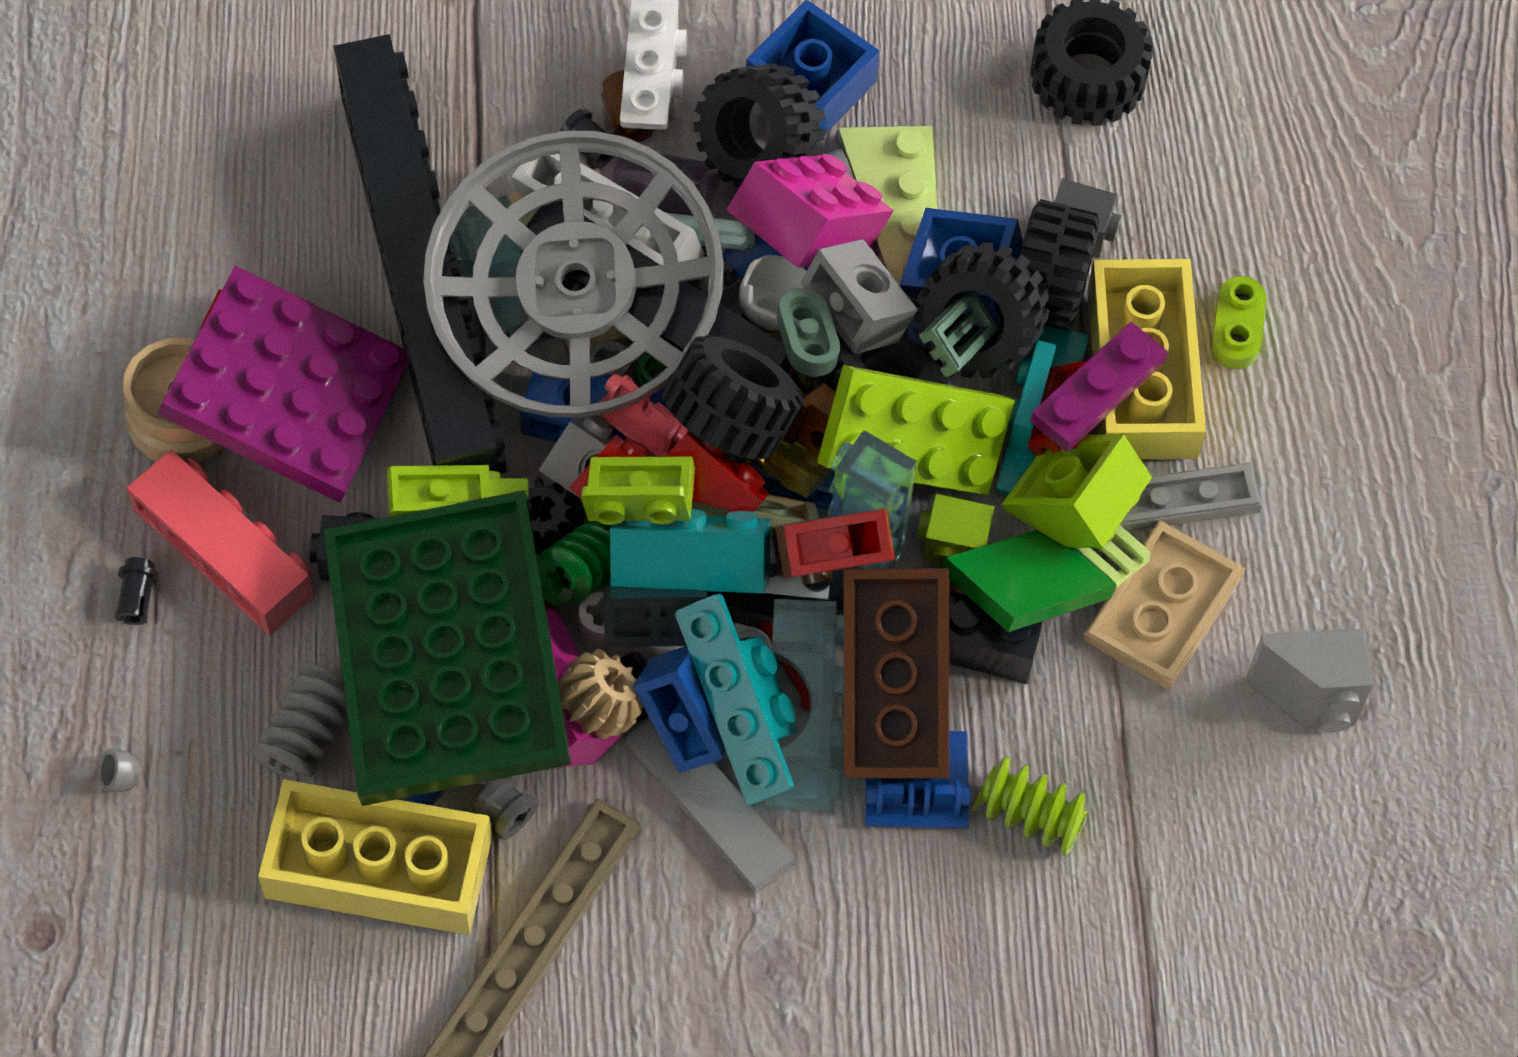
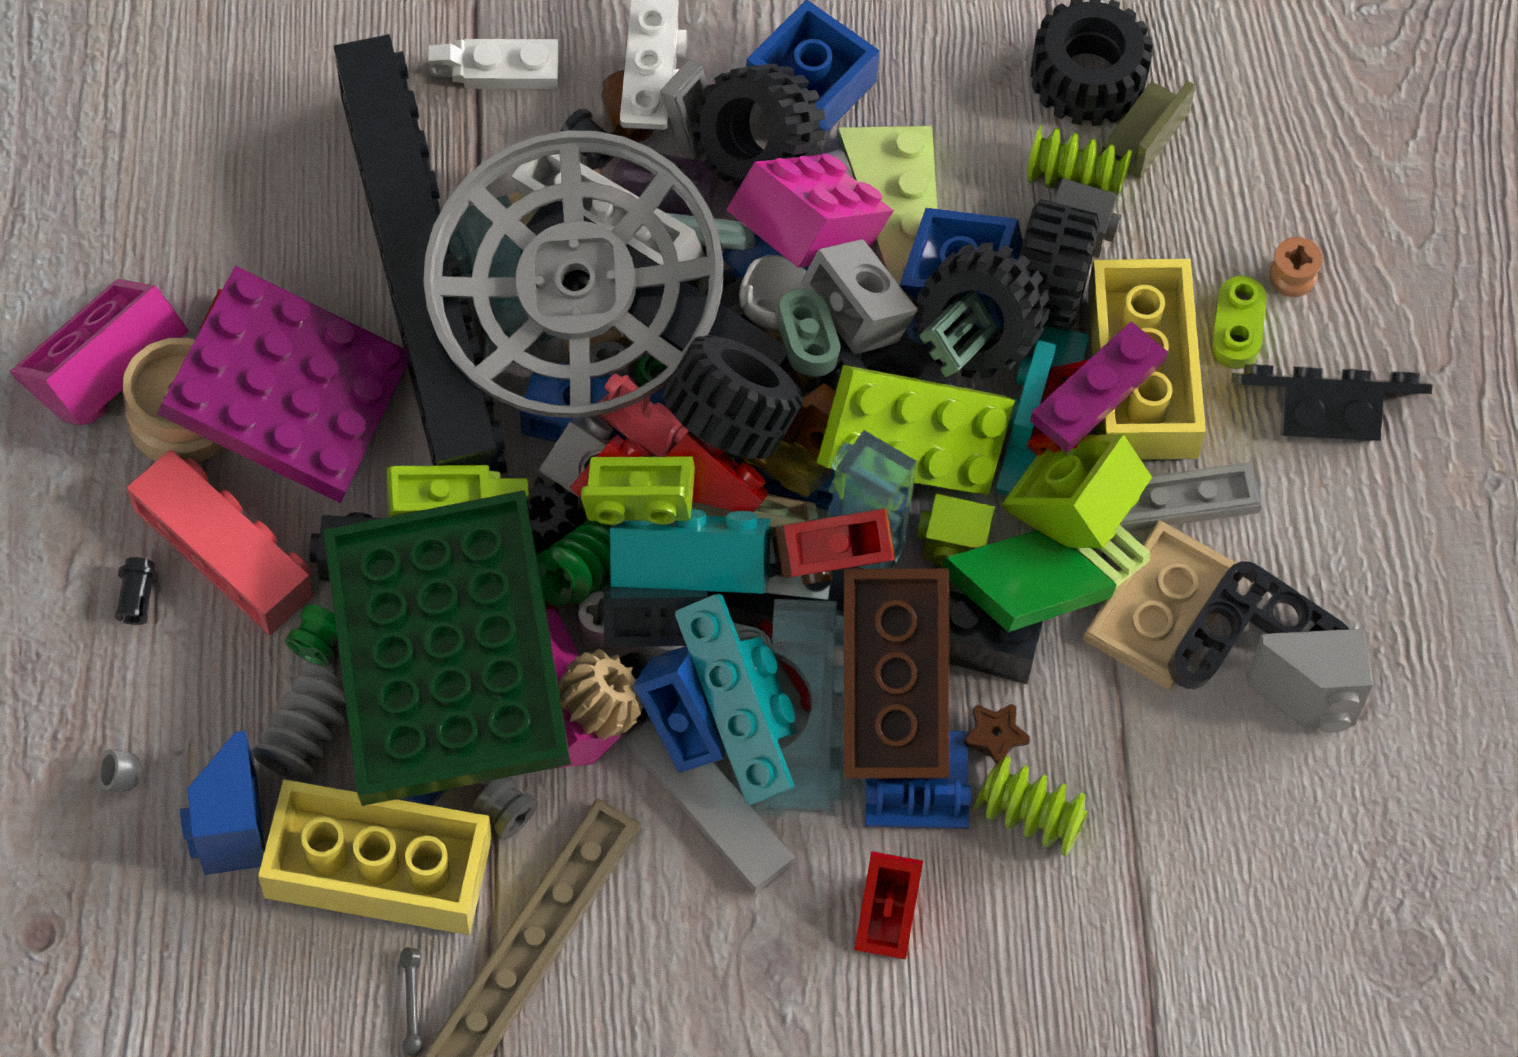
(87, 356): none -> dark pink slope
(225, 811): none -> blue slope
(314, 636): none -> green wheel
(410, 960): none -> dark grey hinge
(497, 63): none -> white hinge
(680, 100): none -> light grey tile
(888, 905): none -> red slope
(996, 746): none -> reddish brown plate
(1075, 164): none -> lime piece
(1150, 125): none -> olive panel
(1239, 612): none -> black beam
(1287, 275): none -> nougat wheel
(1328, 405): none -> black bracket

